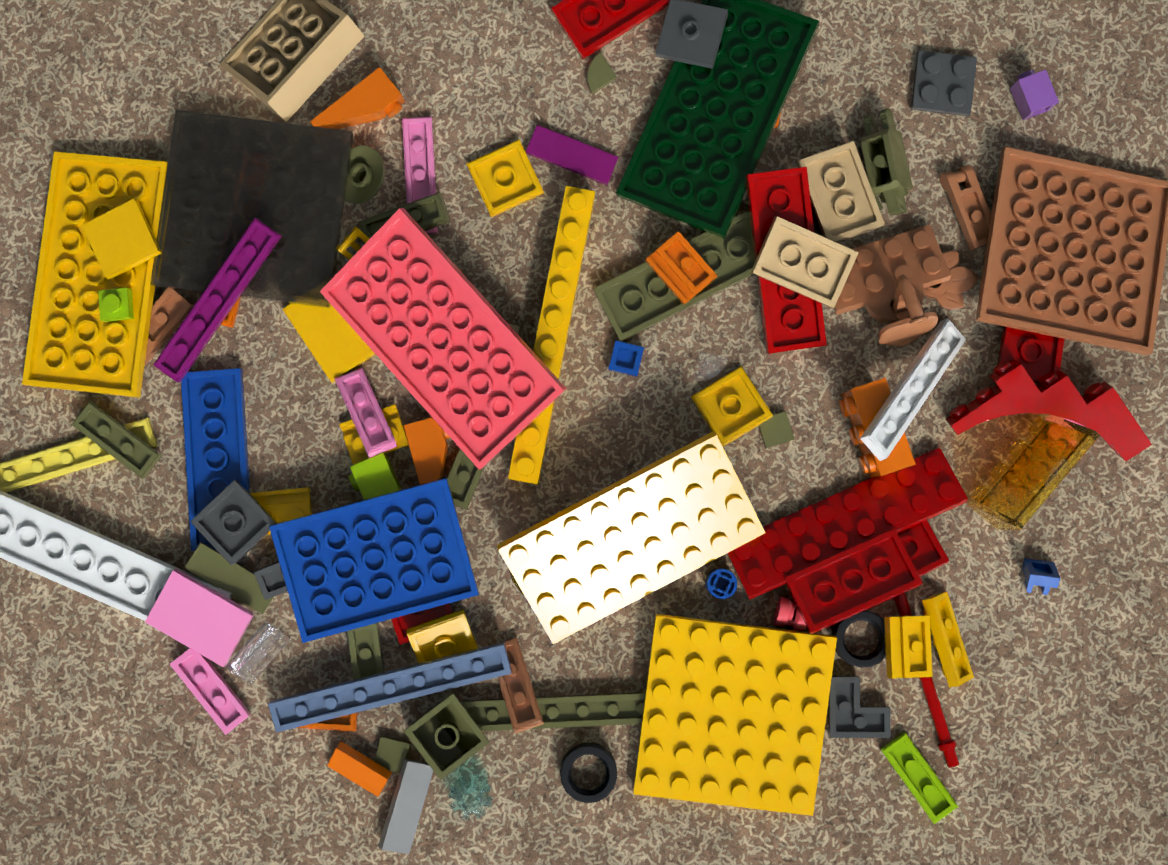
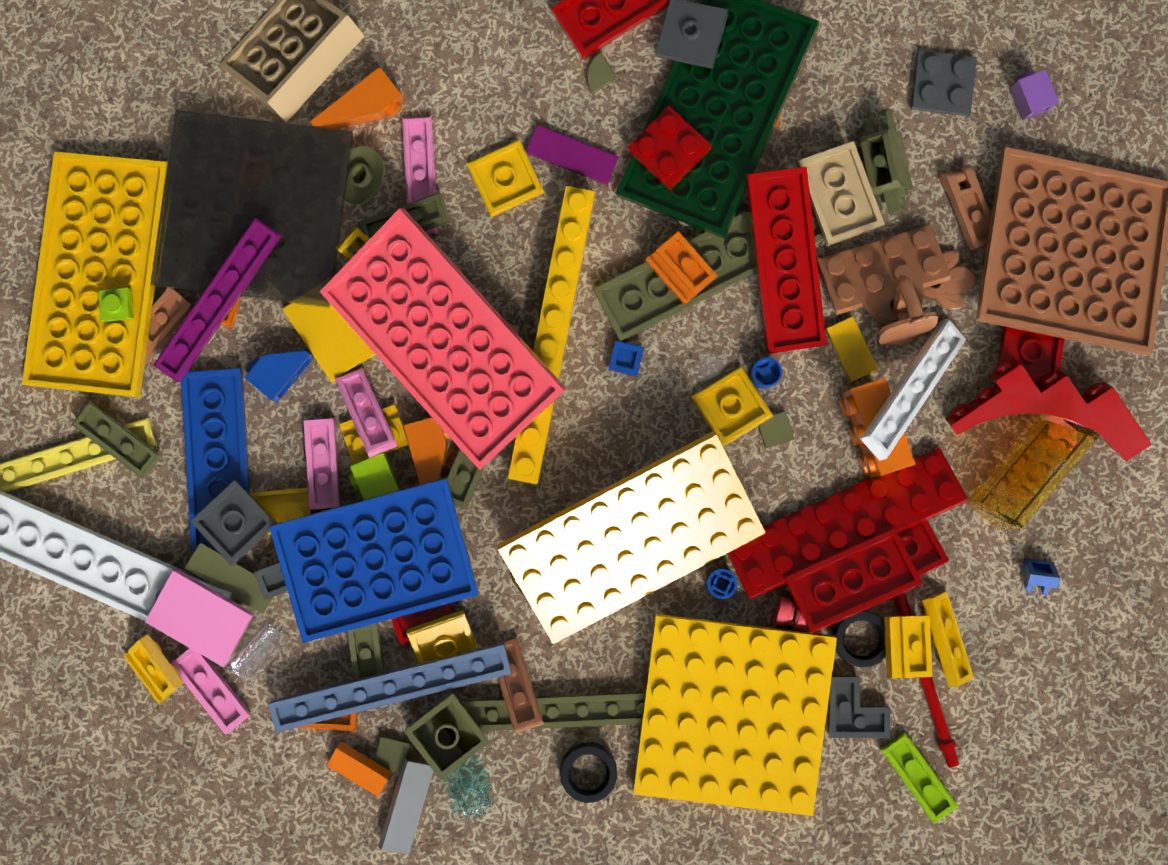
(121, 238): yellow tile -> none
(153, 668): none -> yellow plate
(277, 372): none -> blue slope
(322, 464): none -> bright pink plate
(669, 148): none -> red plate
(765, 373): none -> blue wheel
(804, 262): tan plate -> none
(851, 349): none -> yellow tile

